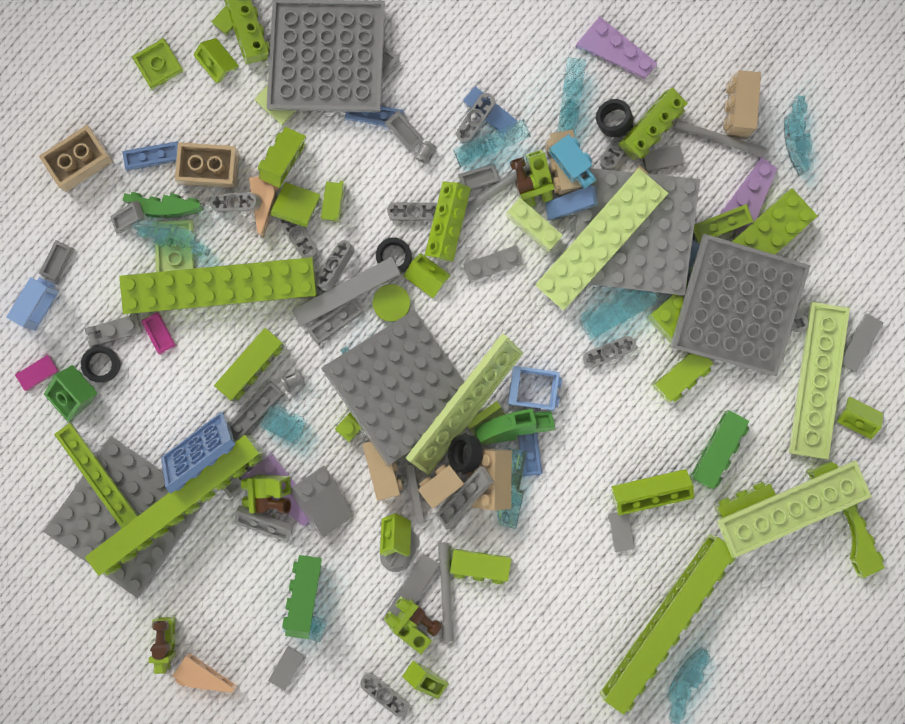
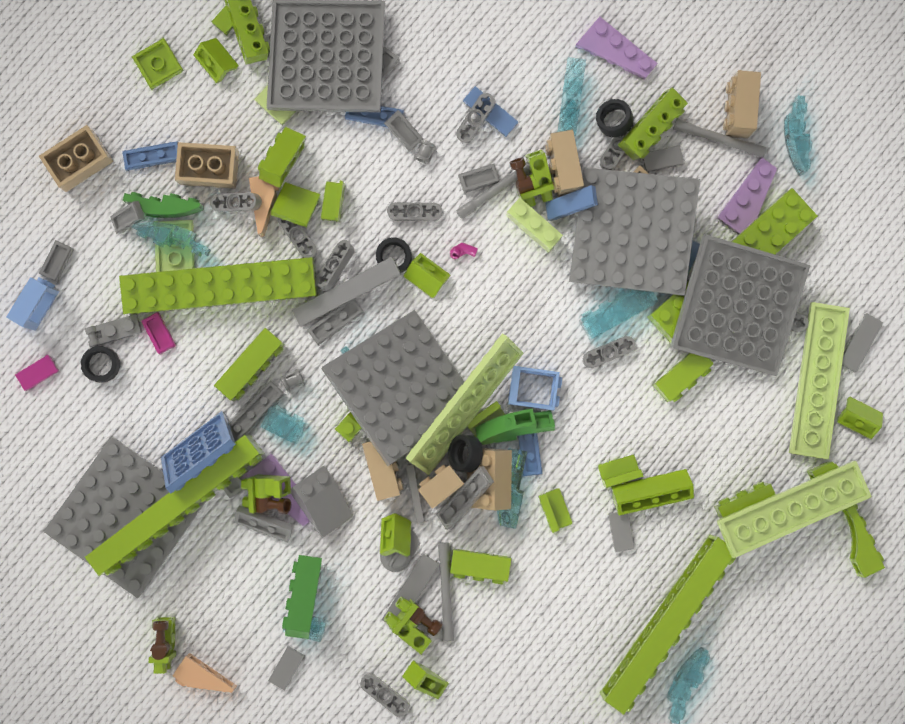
(70, 393): bright green slope -> none
(96, 475): lime plate -> none
(391, 302): lime tile -> none
(447, 221): lime brick -> none
(462, 249): none -> dark pink arm
(492, 143): clear light blue slope -> none
(493, 263): light grey plate -> none
(555, 510): none -> lime panel
(573, 160): medium azure brick -> none
(601, 239): yellowish green plate -> none
(619, 471): none -> lime panel
(719, 449): bright green brick -> none
(723, 222): lime plate -> none

